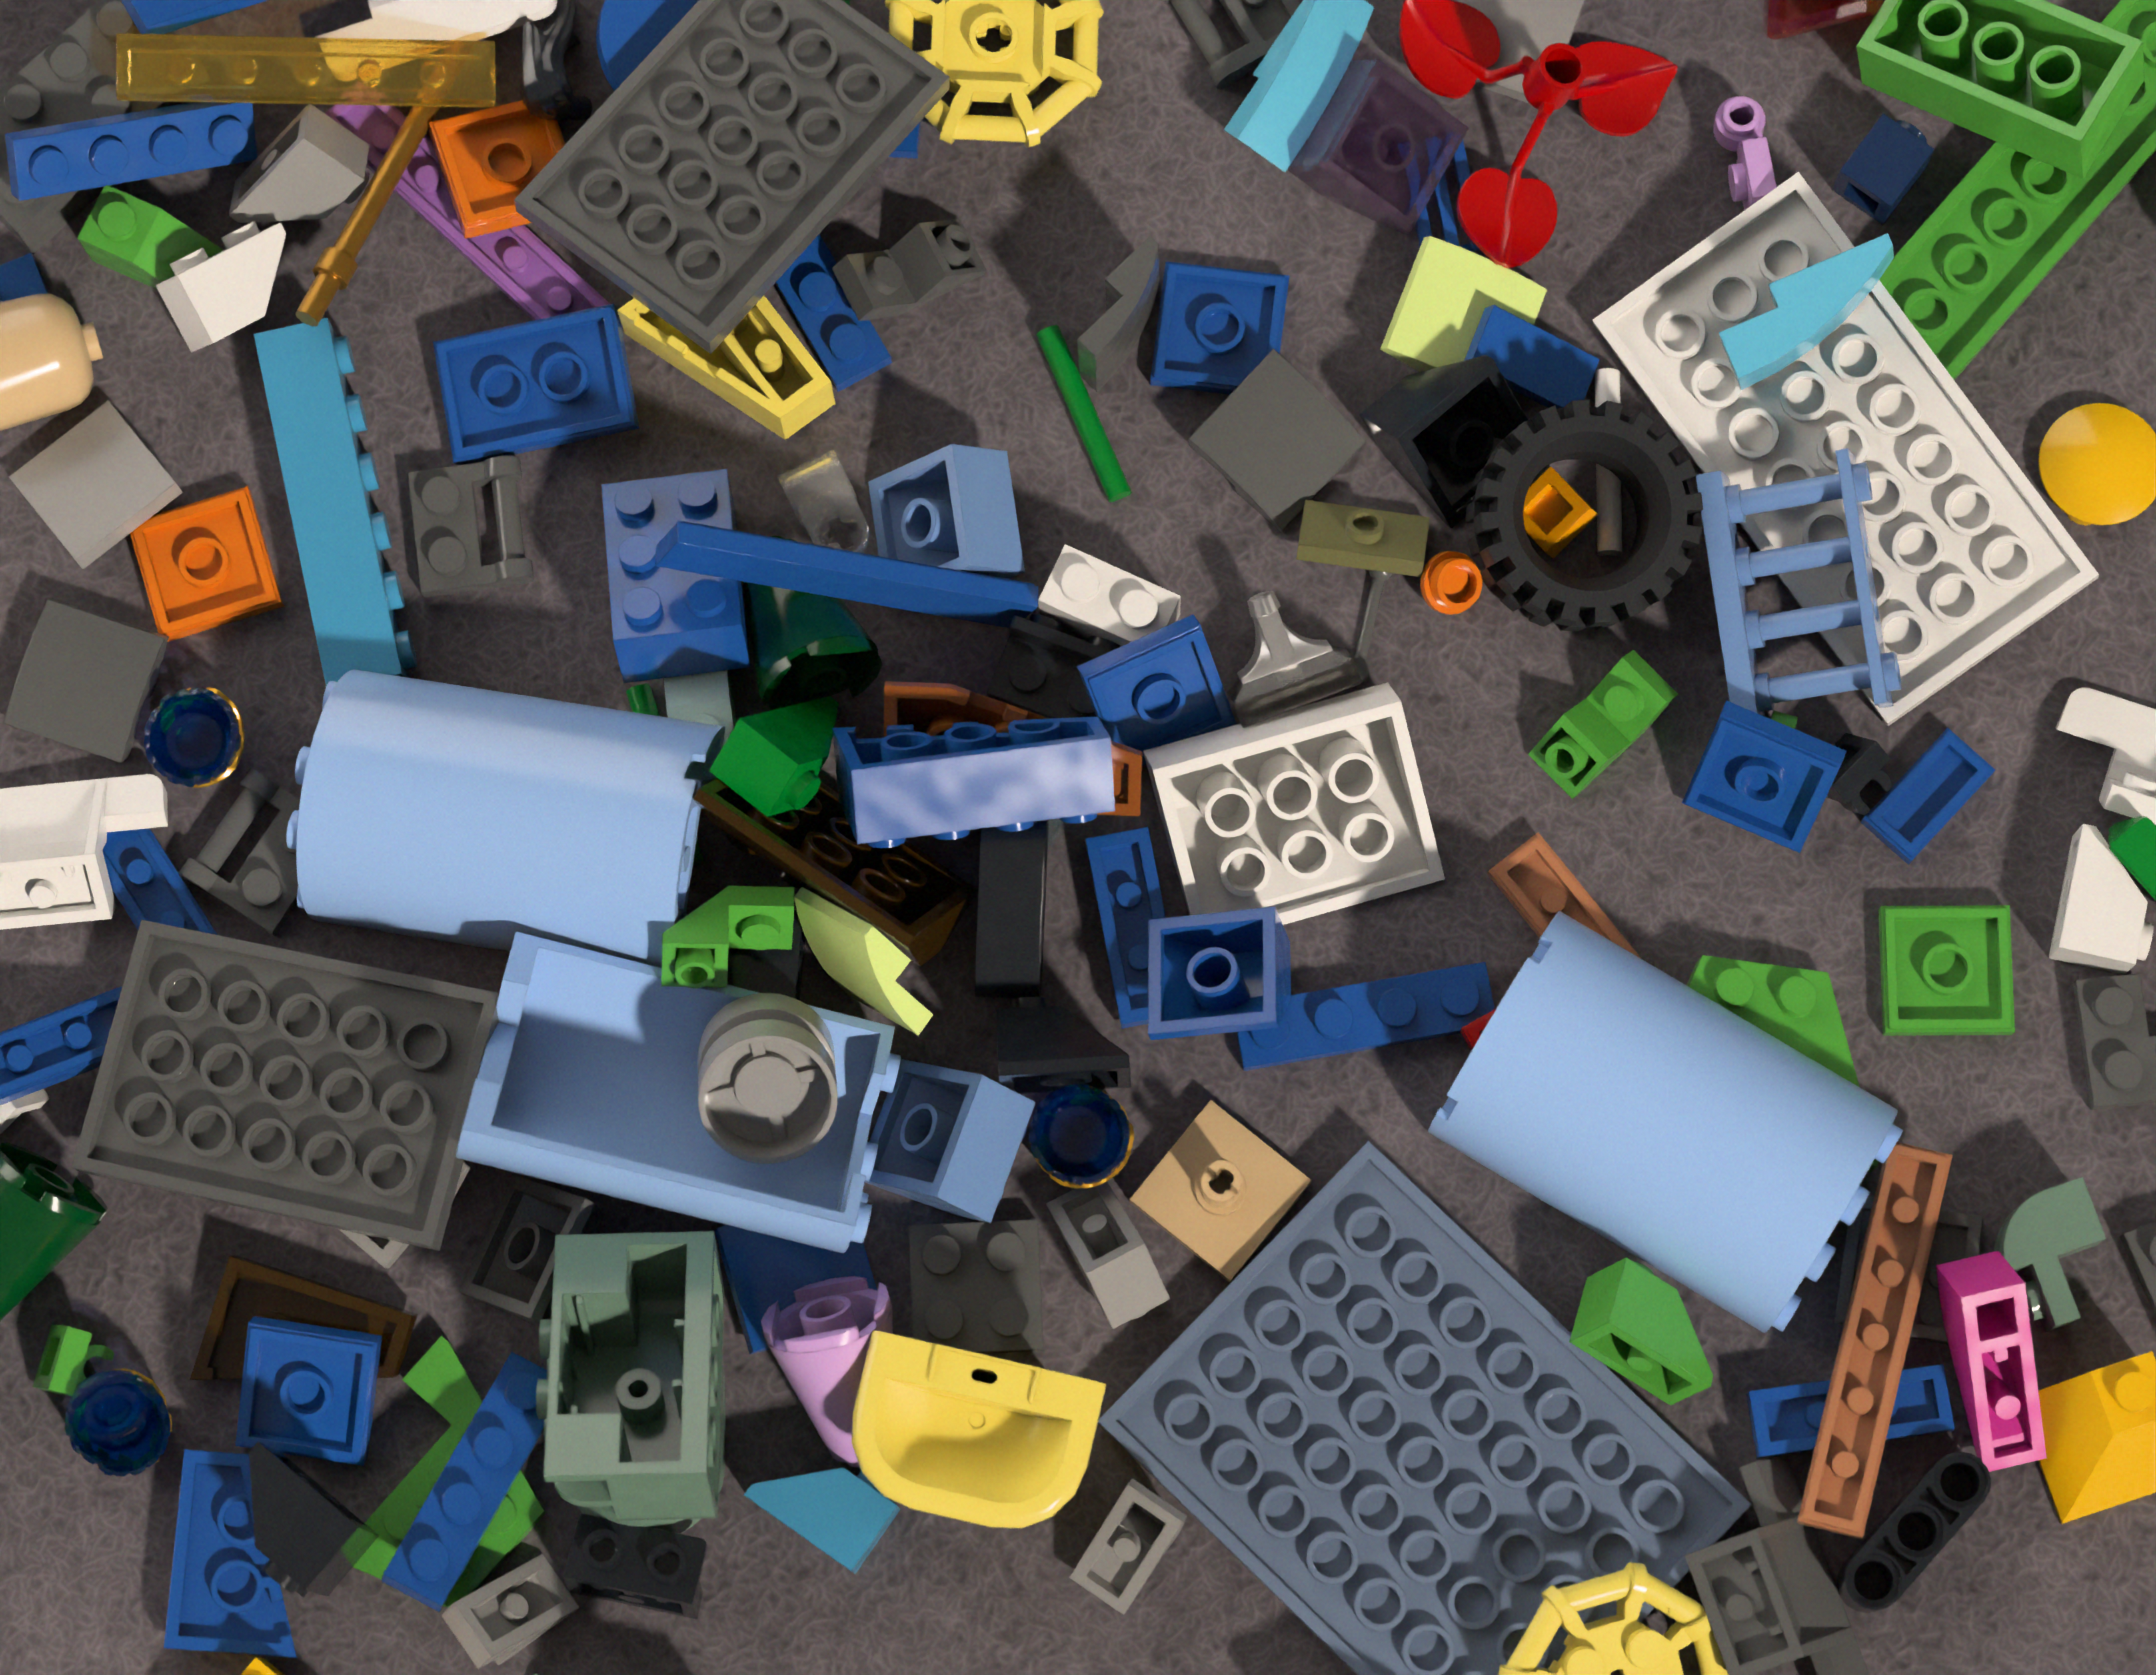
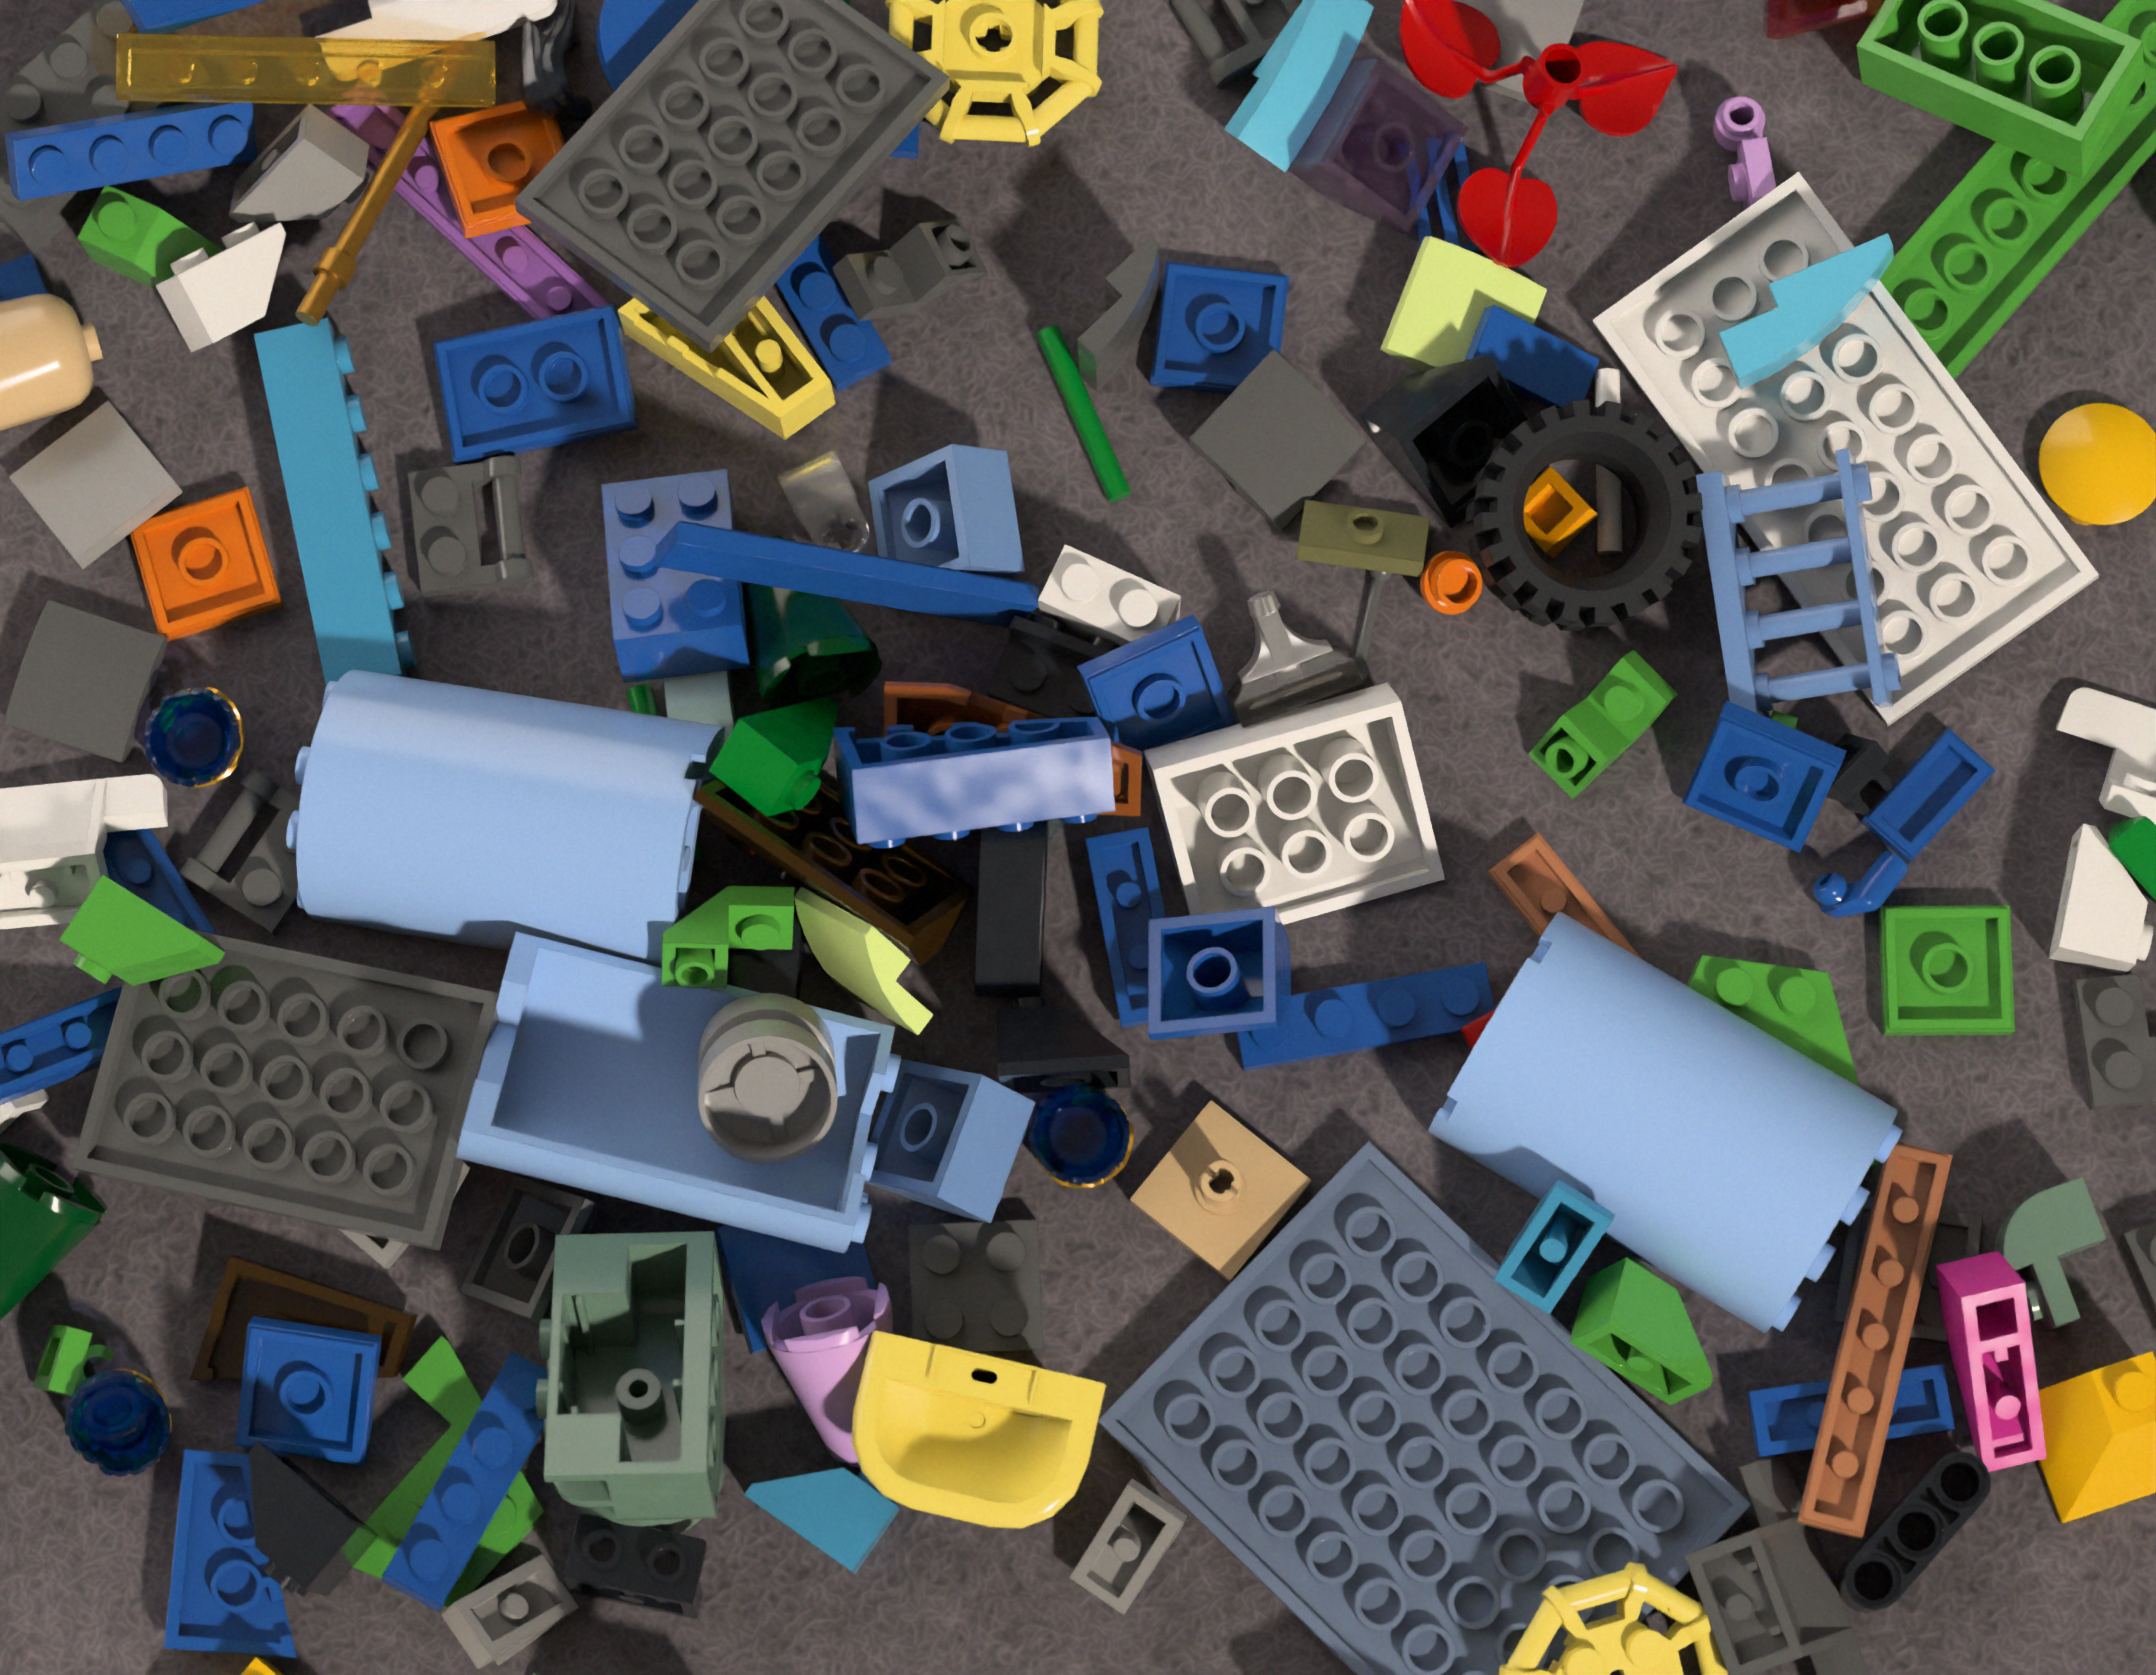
(133, 939): none -> bright green slope
(1108, 1253): light grey slope -> none
(1553, 1246): none -> dark azure slope
(1864, 895): none -> blue arm
(1884, 167): dark blue brick -> none

